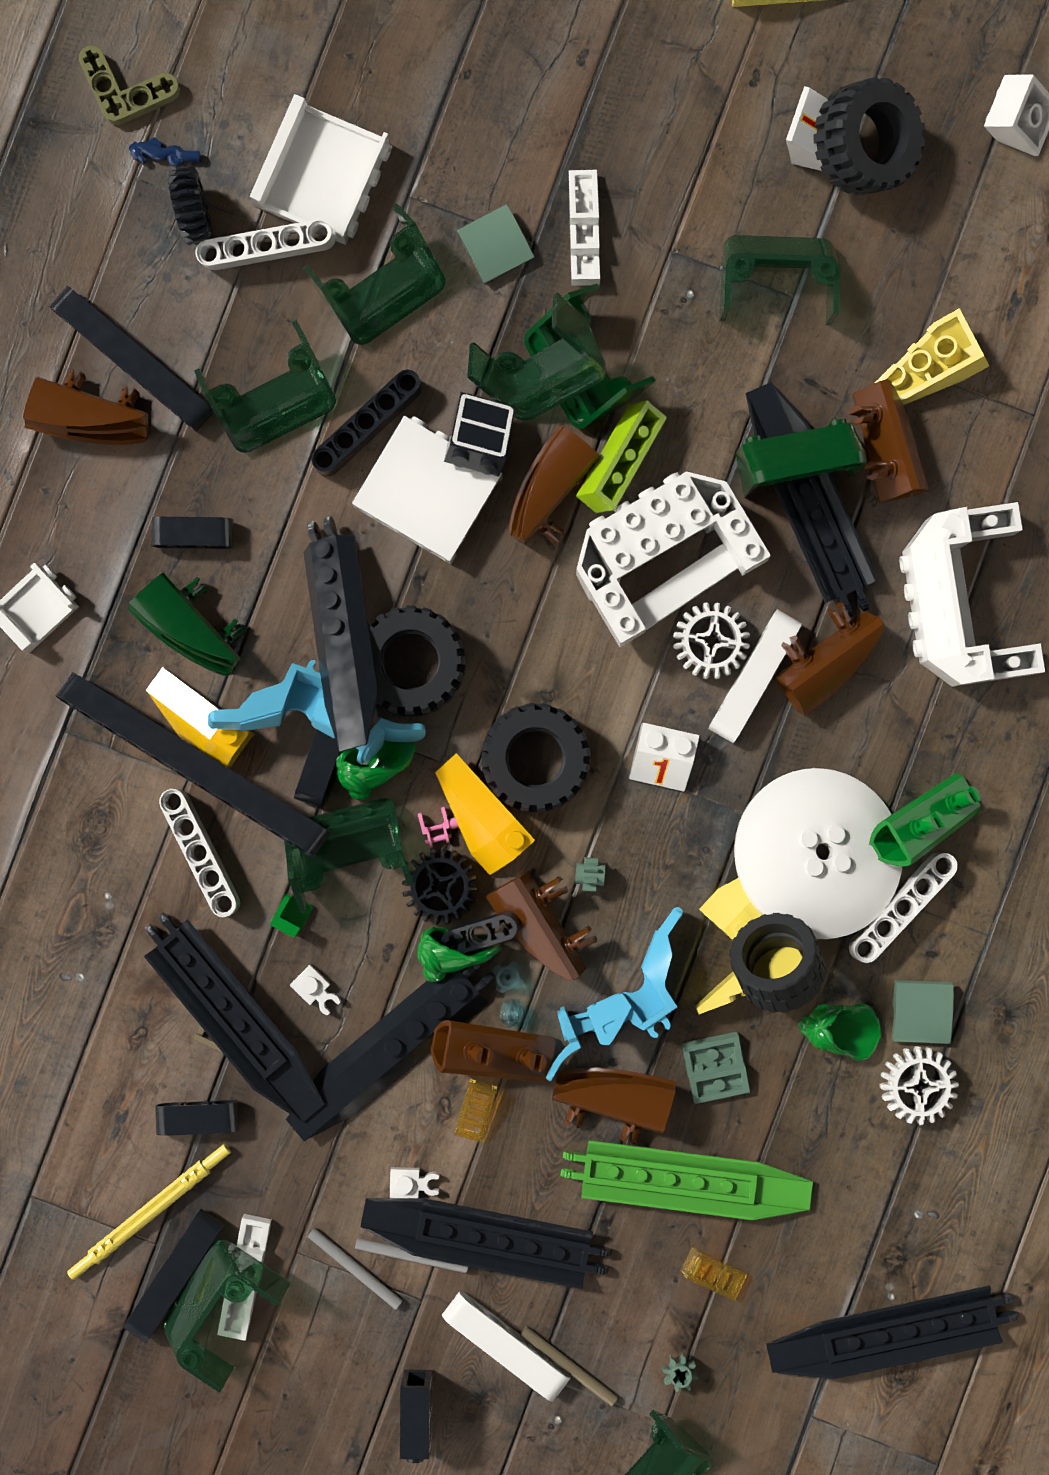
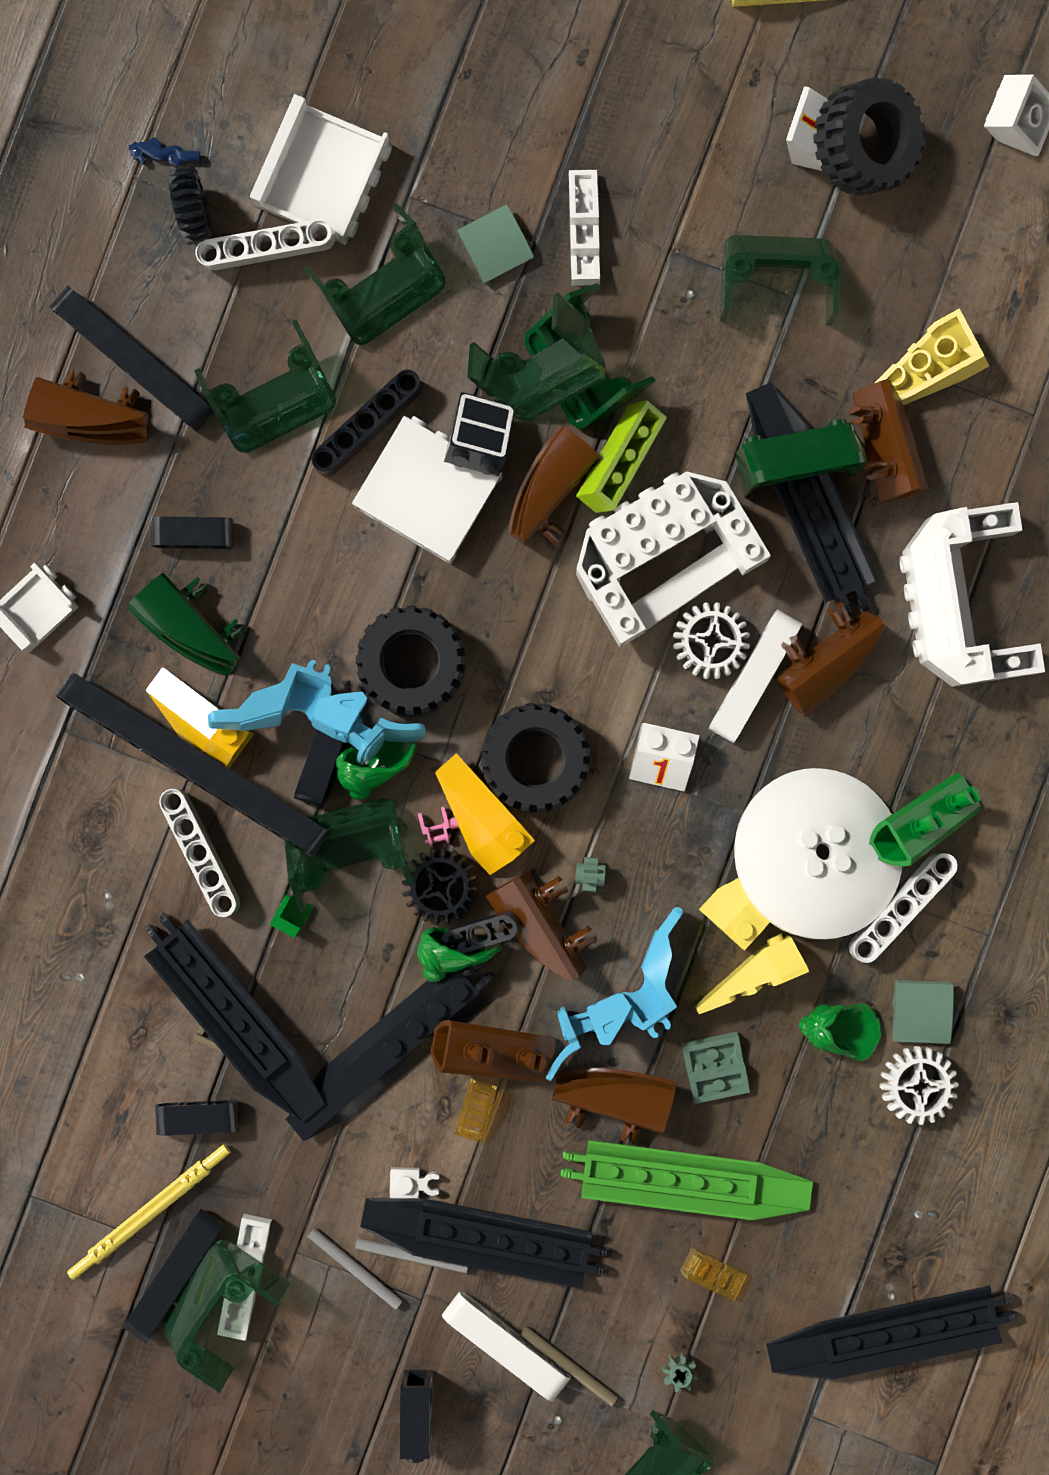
(125, 98): olive beam -> none
(312, 987): white plate -> none
(341, 634): black hinge -> none
(504, 984): clear light blue plate -> none
(511, 1012): clear light blue plate -> none
(767, 934): black tyre -> none

